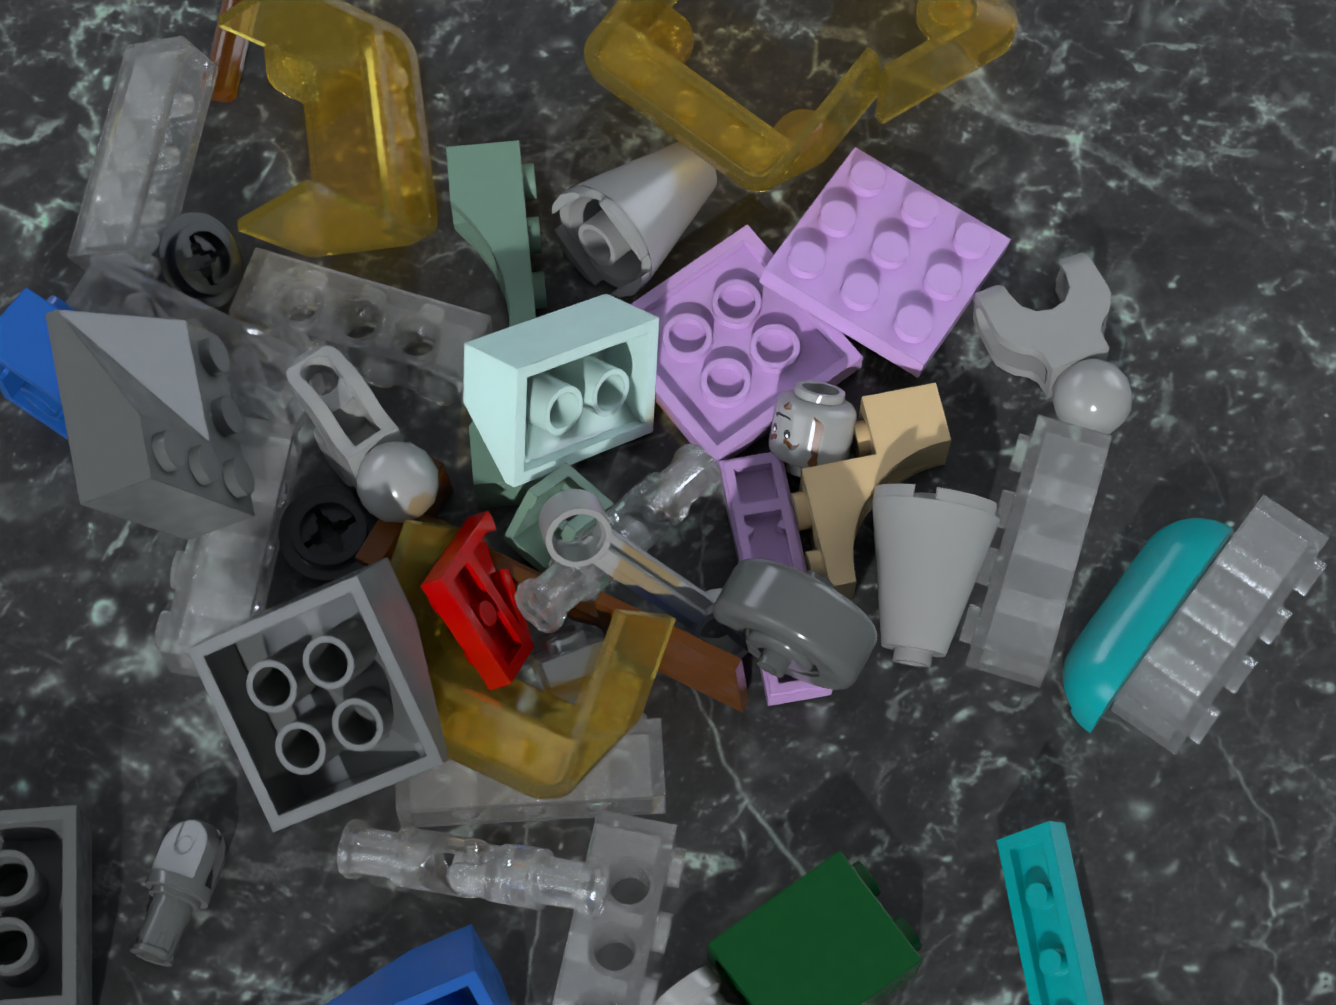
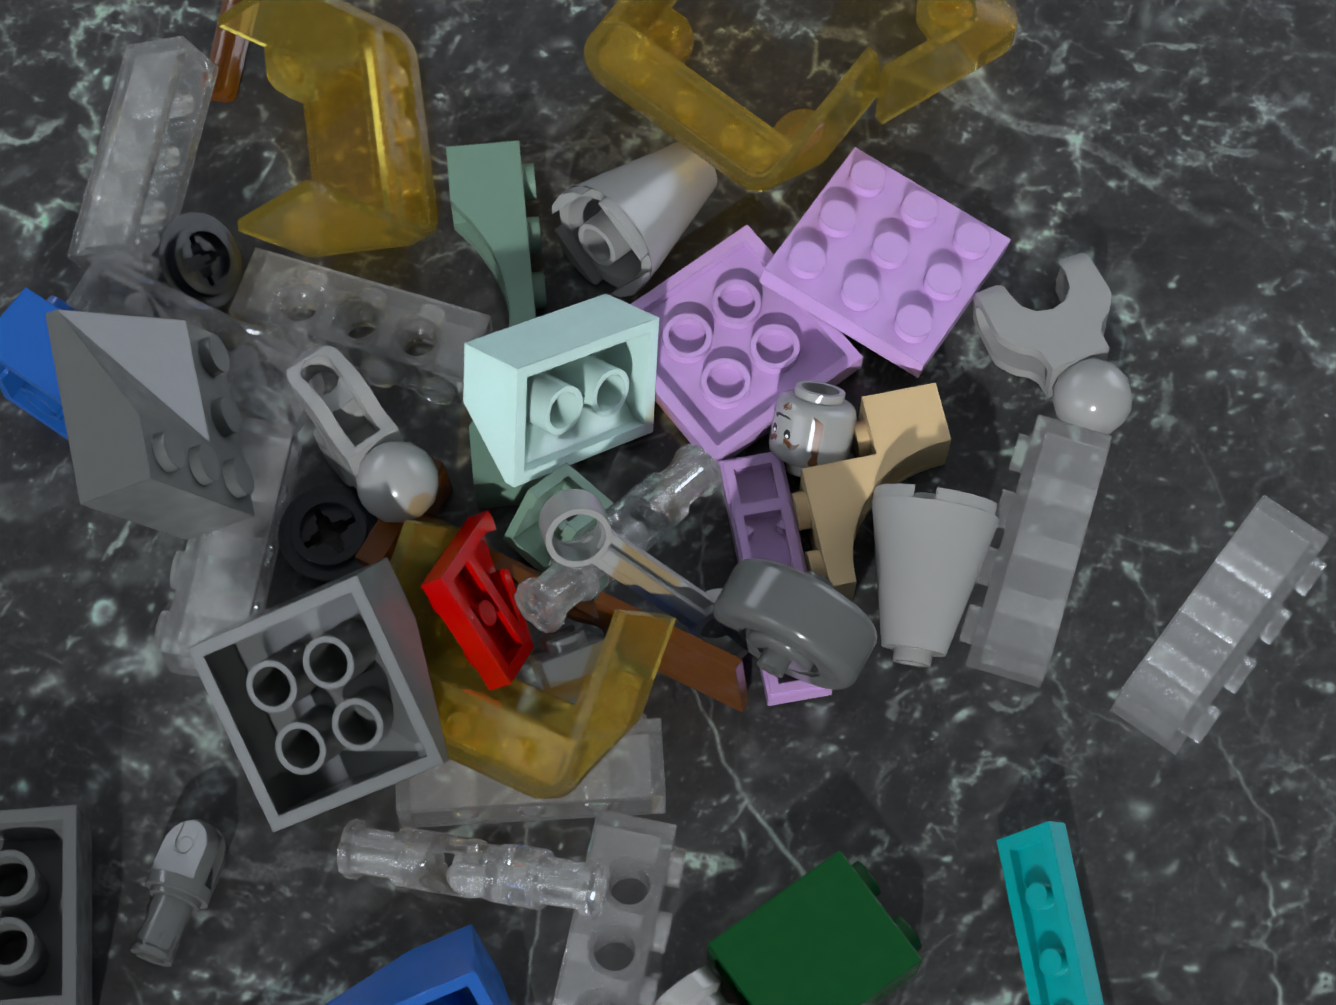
(1137, 614): teal brick -> none

